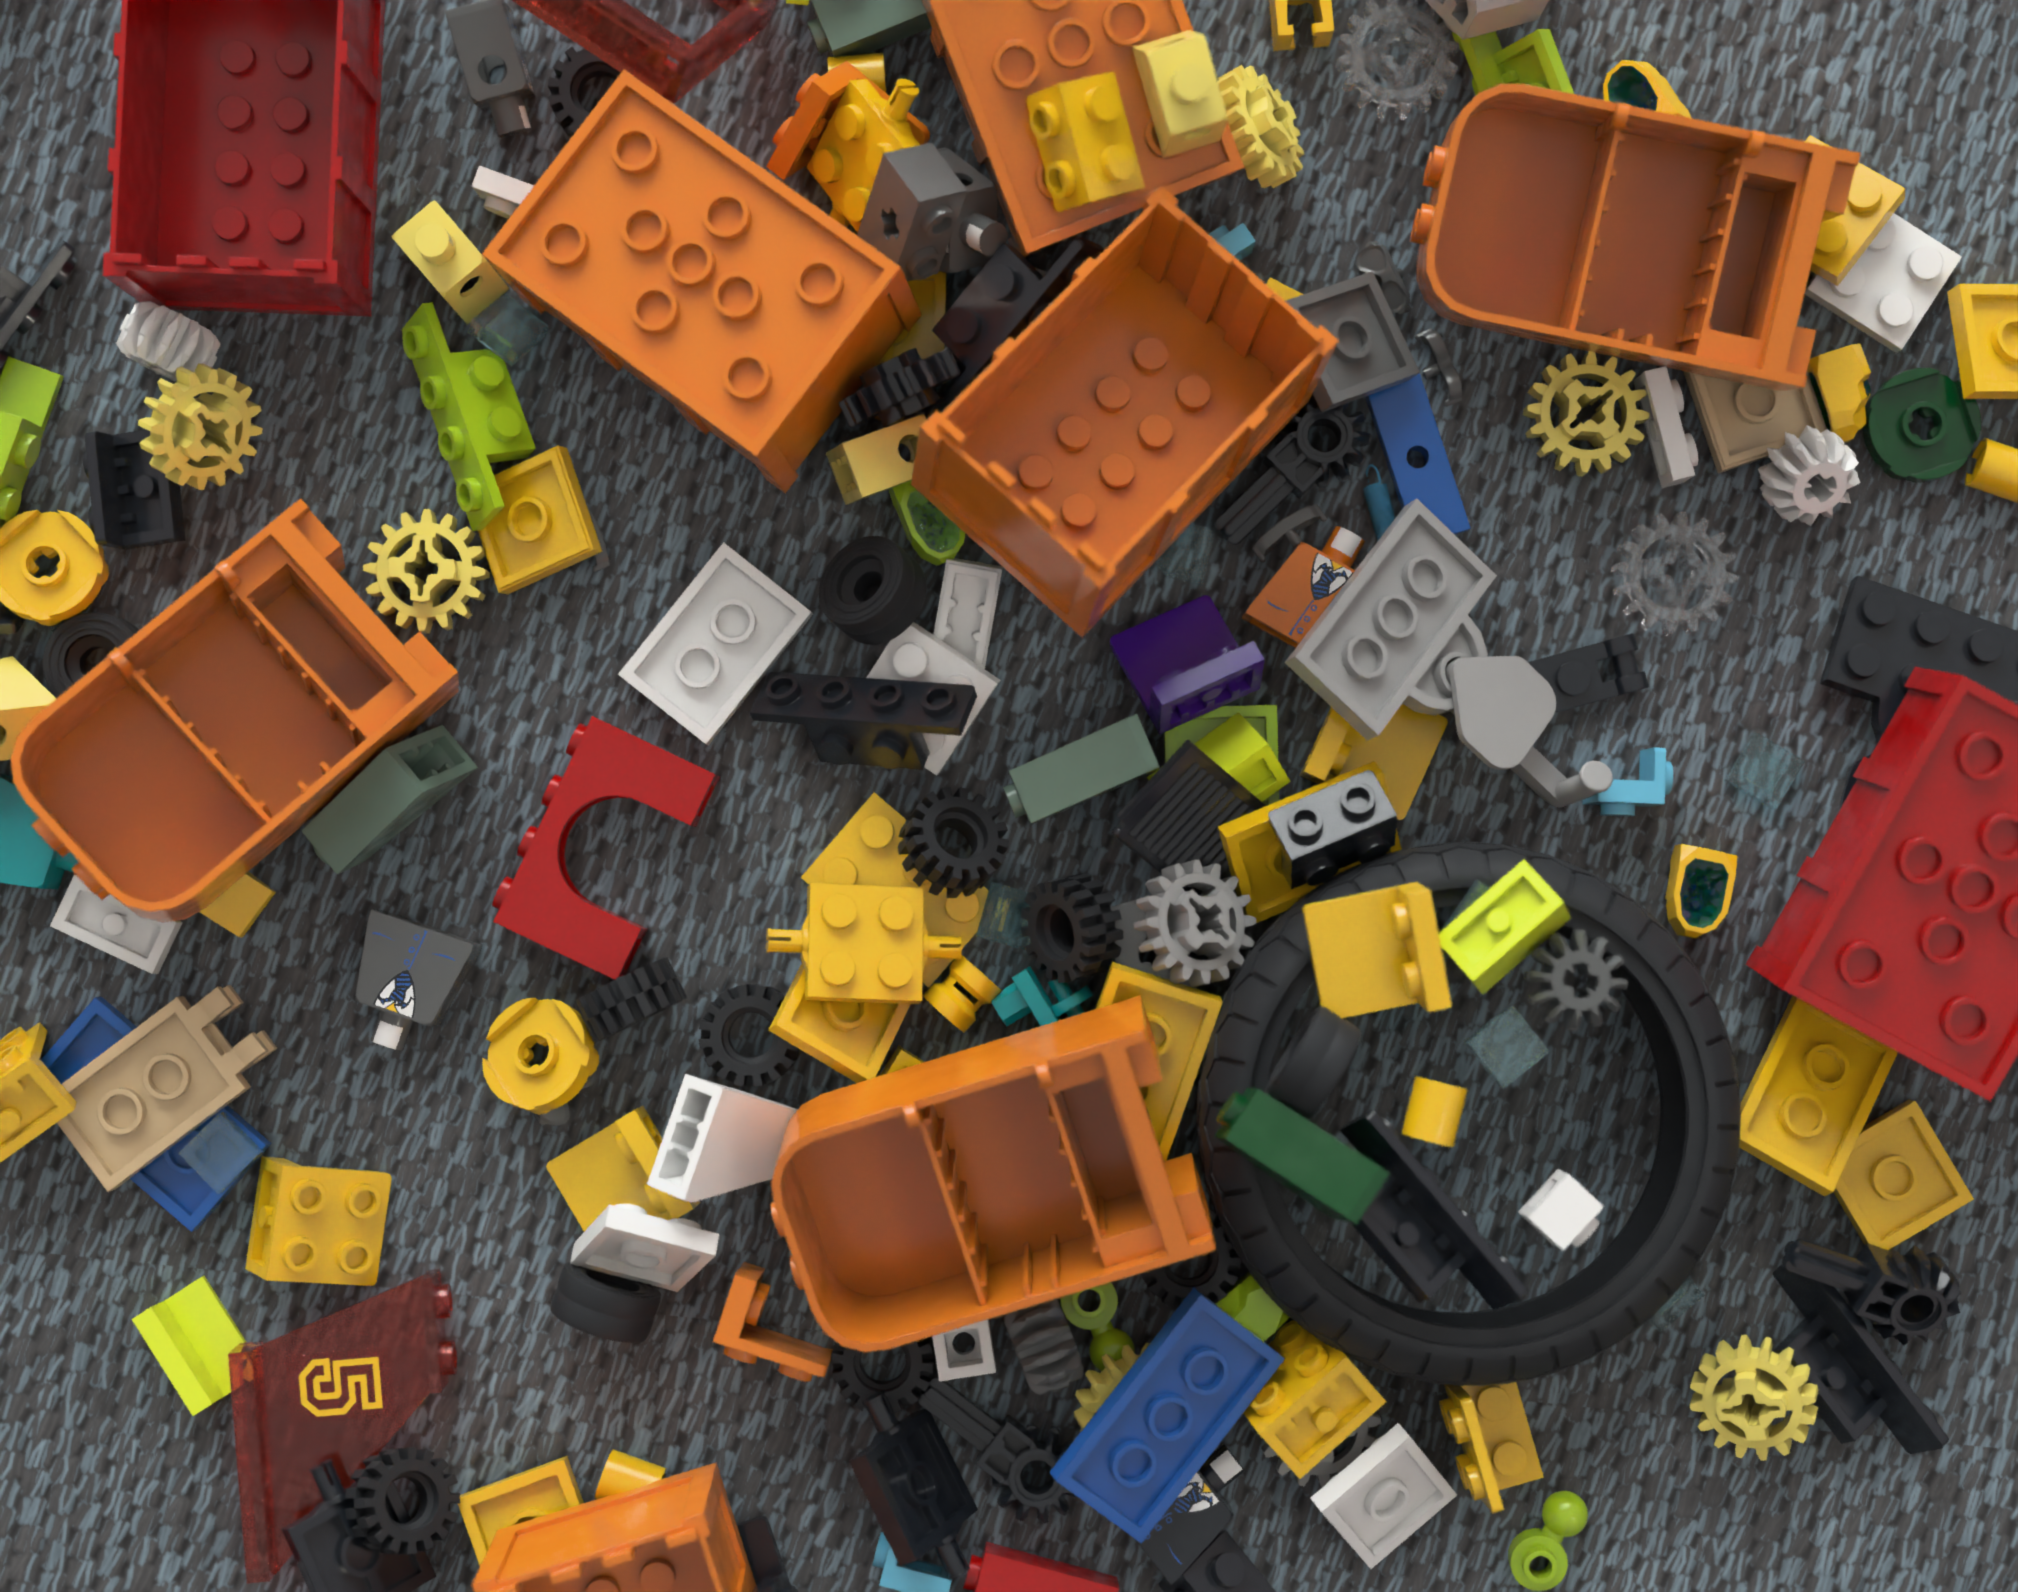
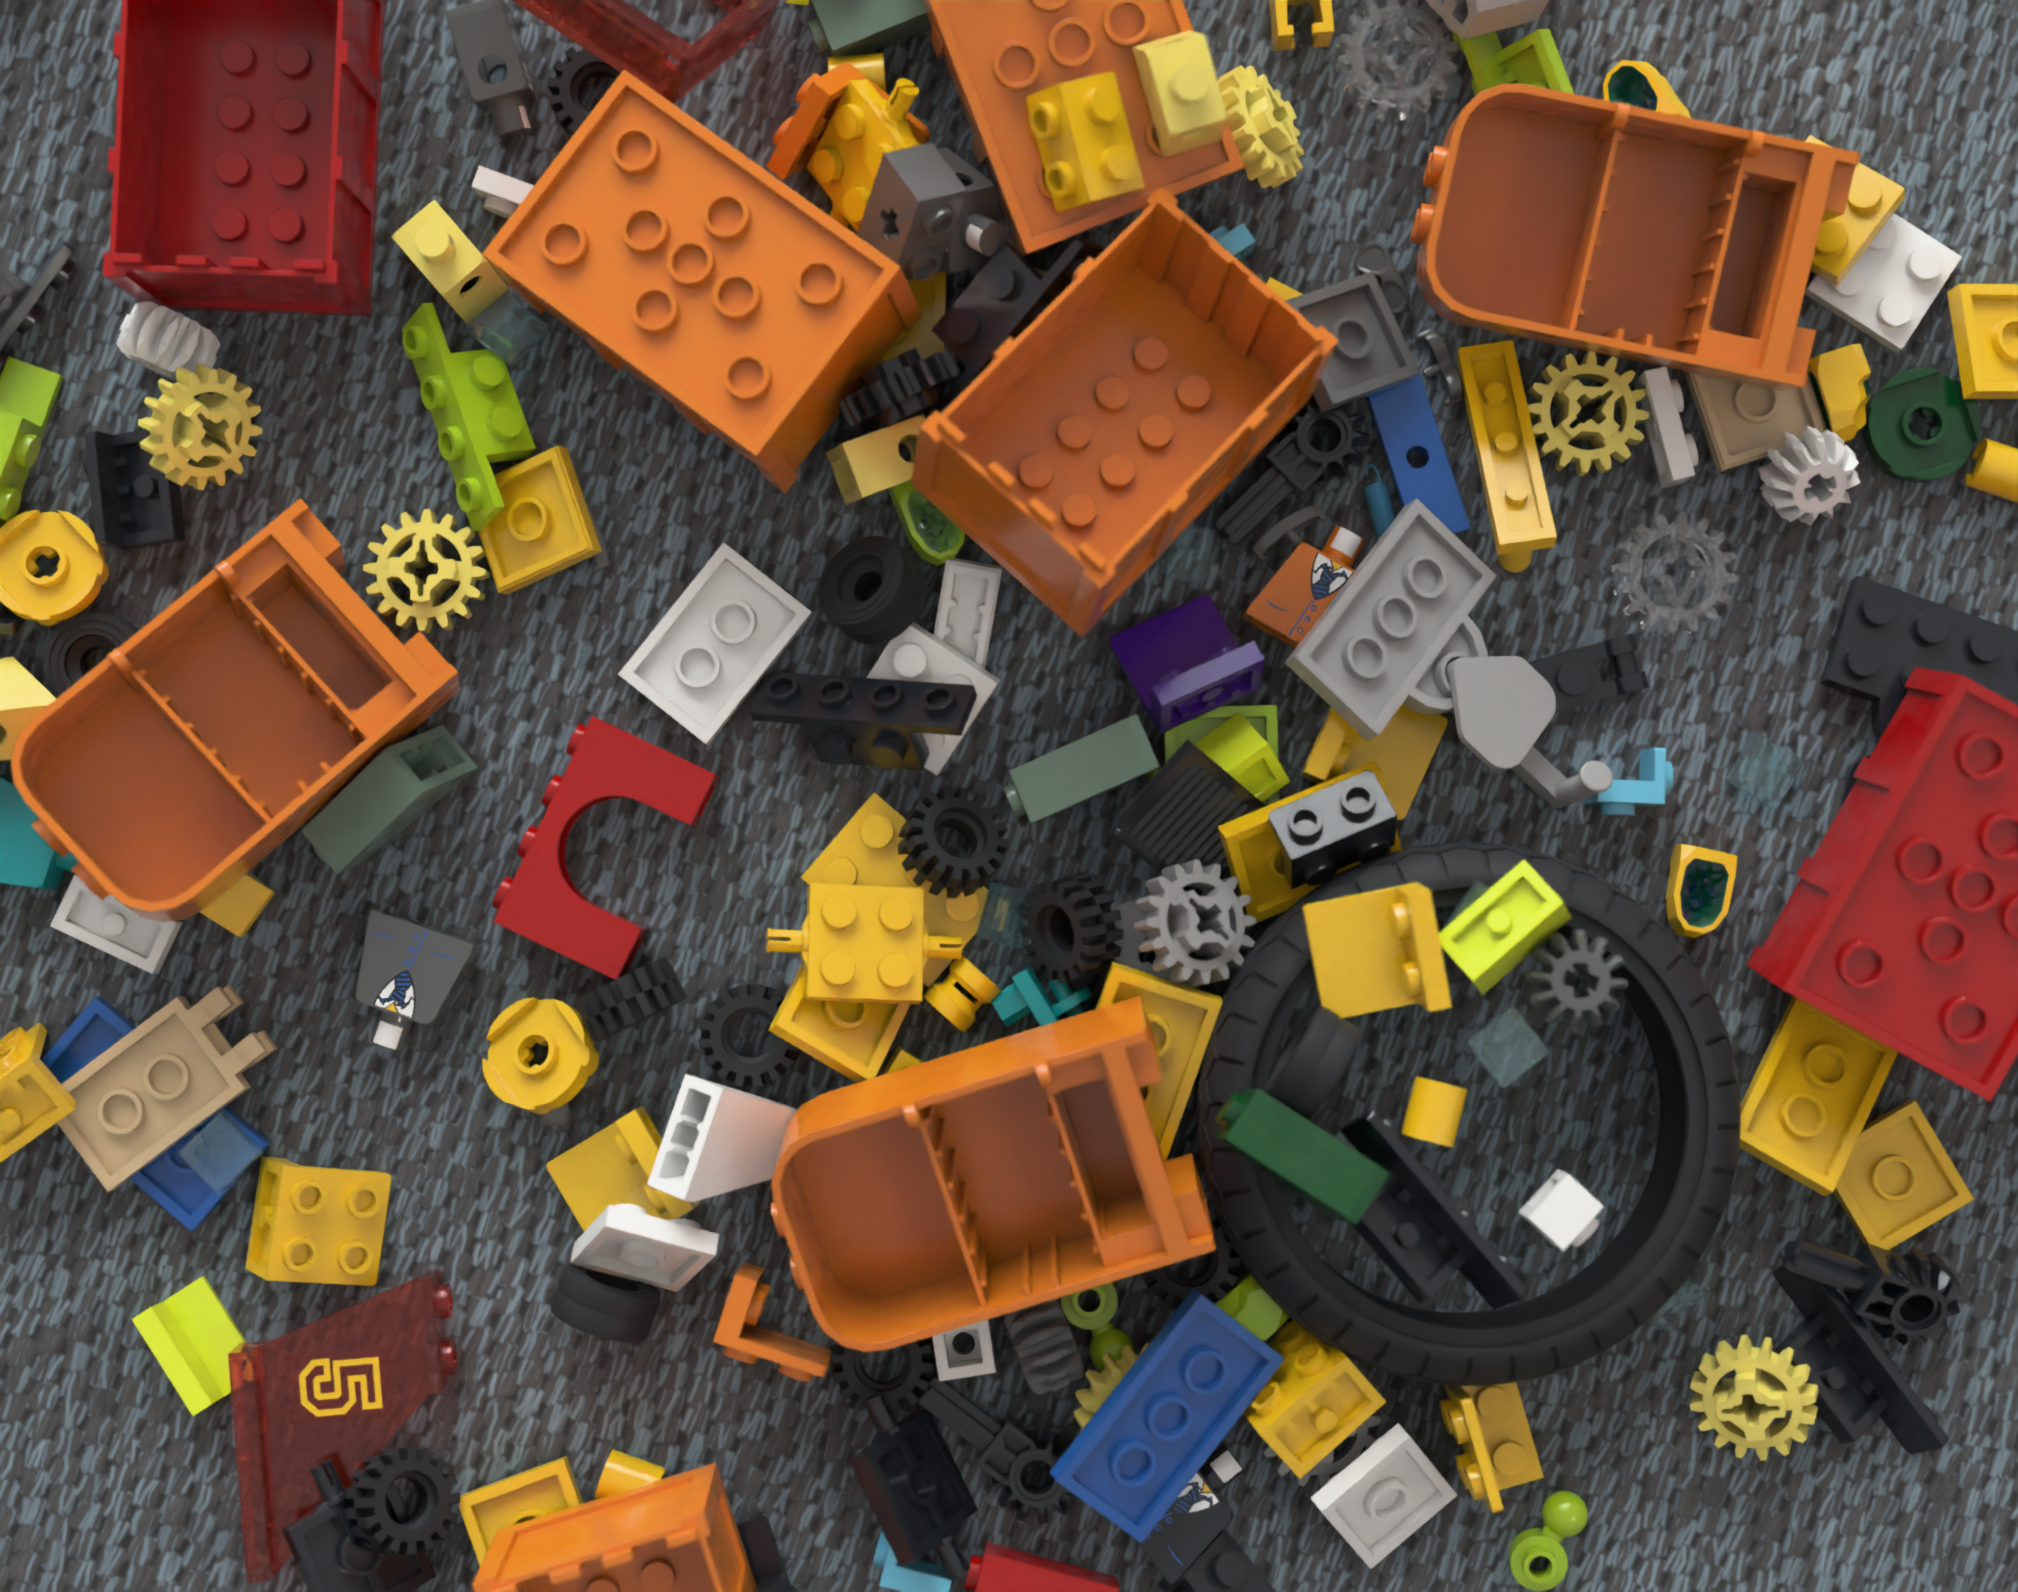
(1506, 452): none -> yellow piece

